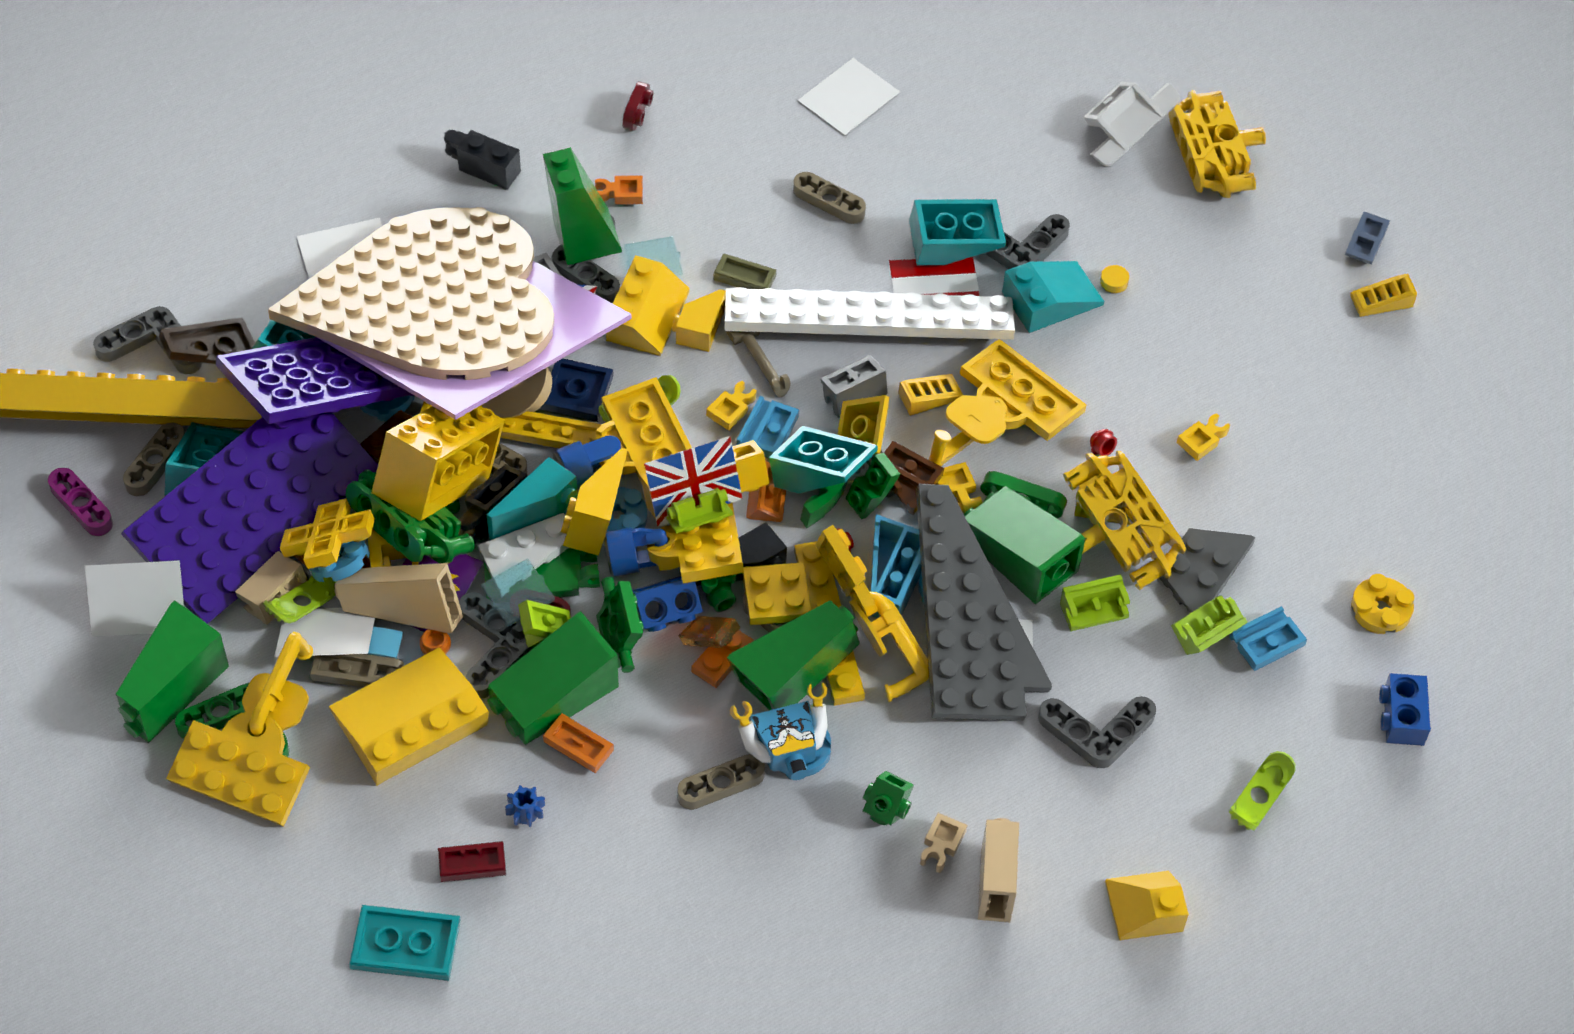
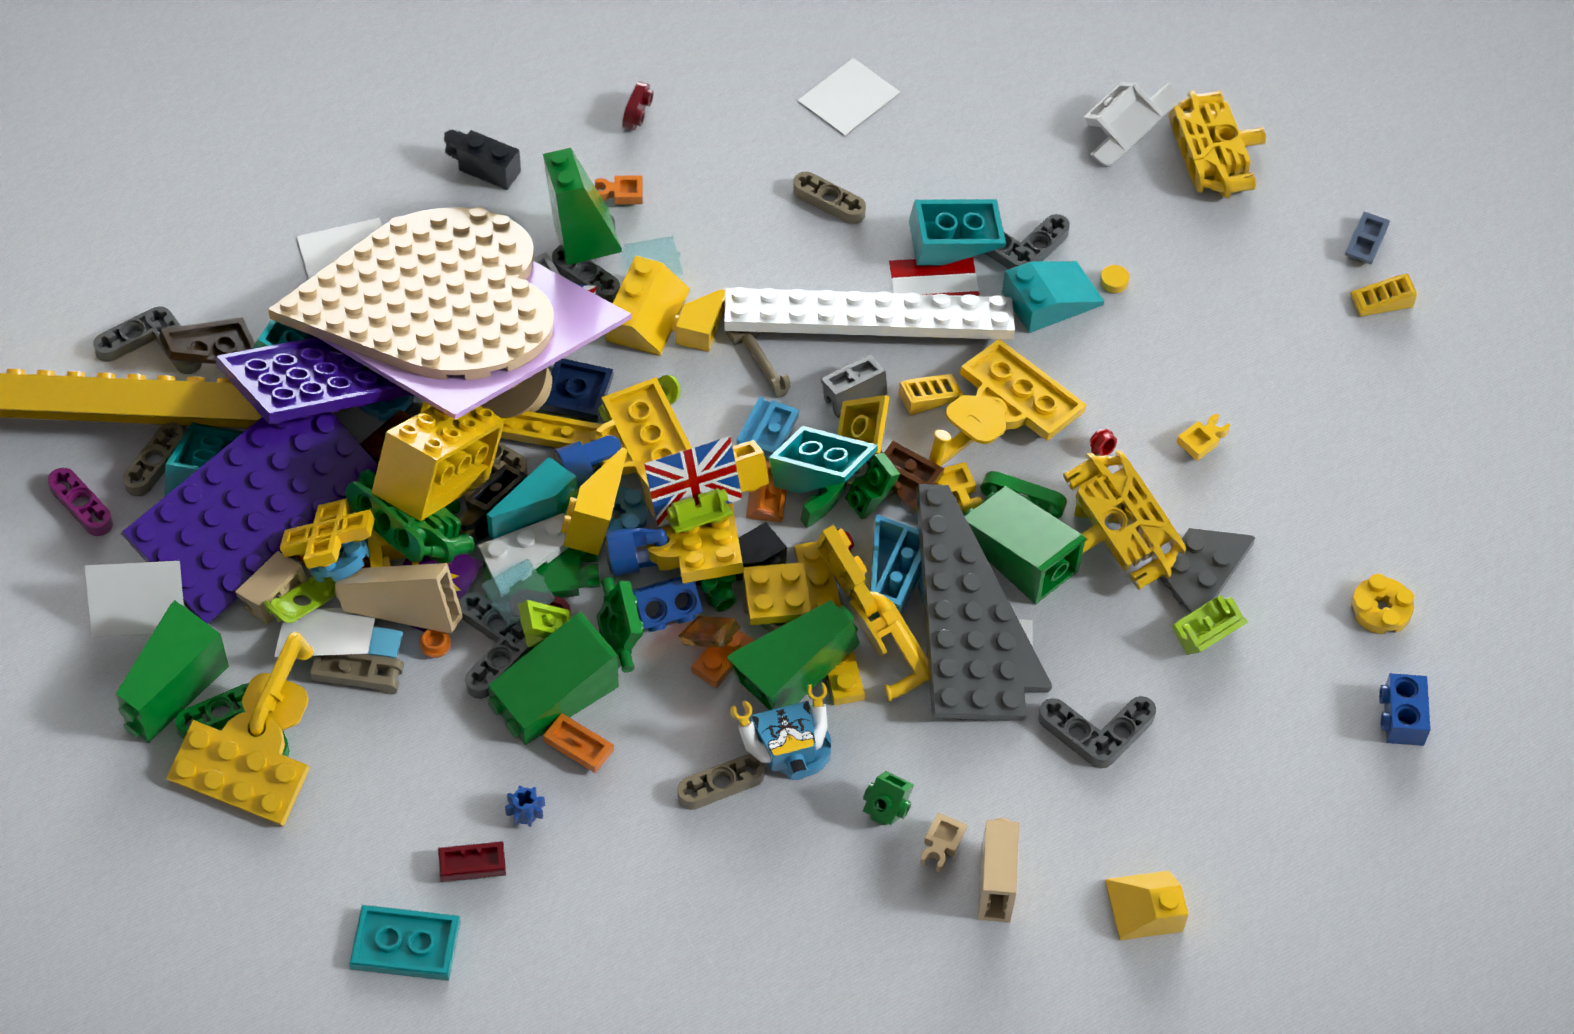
(410, 715): yellow slope -> none
(730, 409): yellow plate -> none
(743, 273): olive tile -> none
(1095, 602): lime hinge -> none
(1268, 638): dark azure plate -> none
(1272, 778): lime piece -> none

